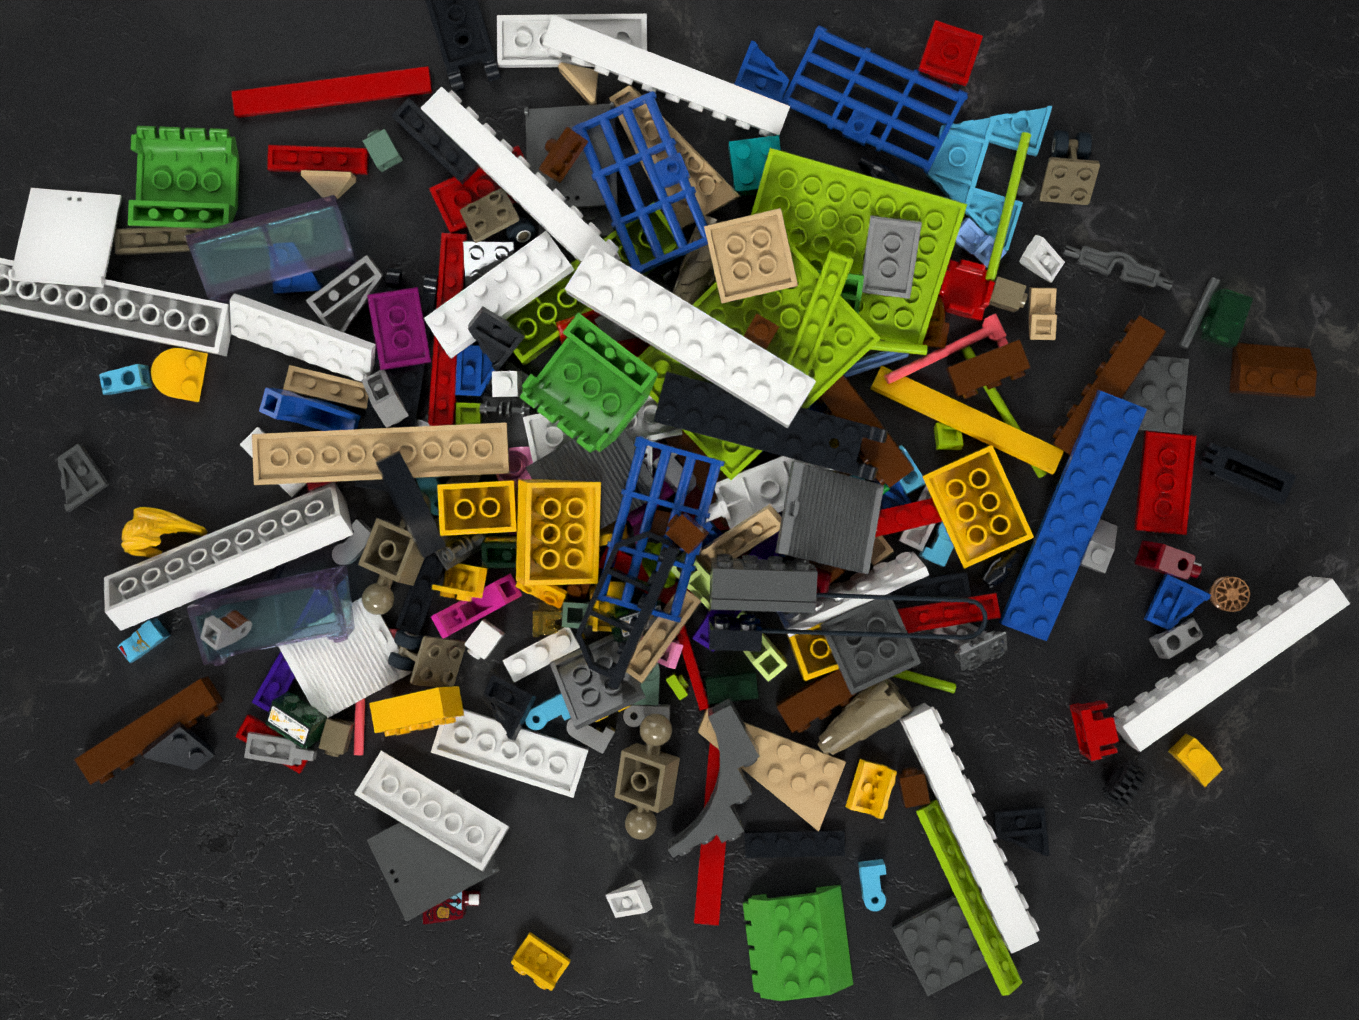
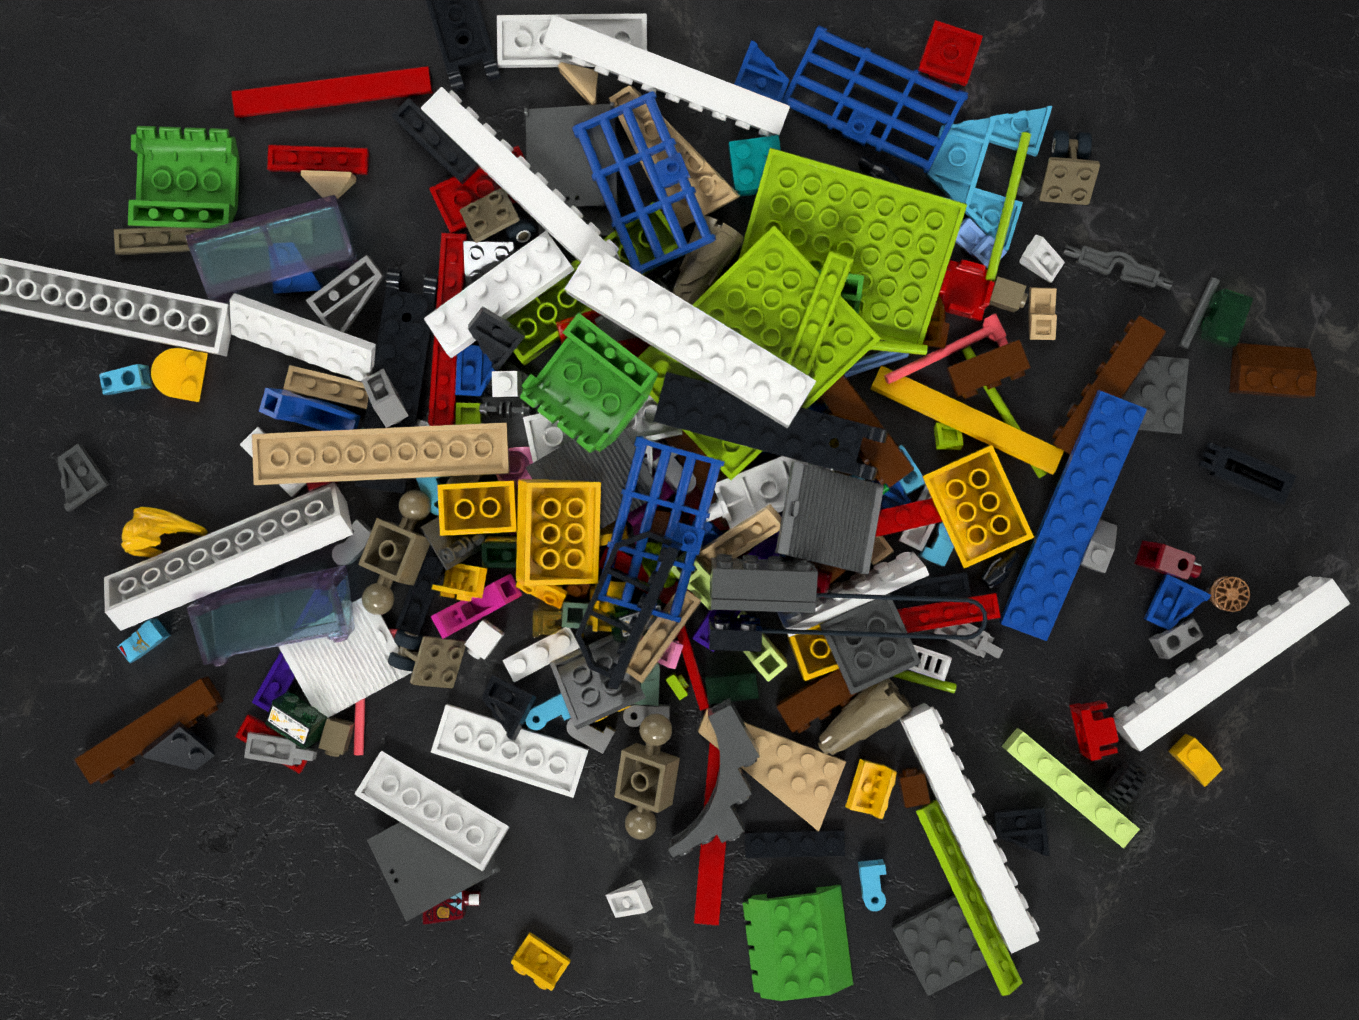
(66, 238): white door -> none
(226, 628): light grey leg -> none
(382, 149): sand green brick -> none
(398, 328): magenta tile -> none
(410, 504): black slope -> none
(417, 711): yellow brick -> none
(562, 154): reddish brown tile -> none
(686, 532): reddish brown brick -> none
(751, 256): tan plate -> none
(761, 331): reddish brown brick -> none
(890, 256): light grey tile -> none
(946, 660): none -> white slope
(992, 647): dark grey hinge -> none
(1070, 787): none -> yellowish green arch
(1165, 482): red tile -> none

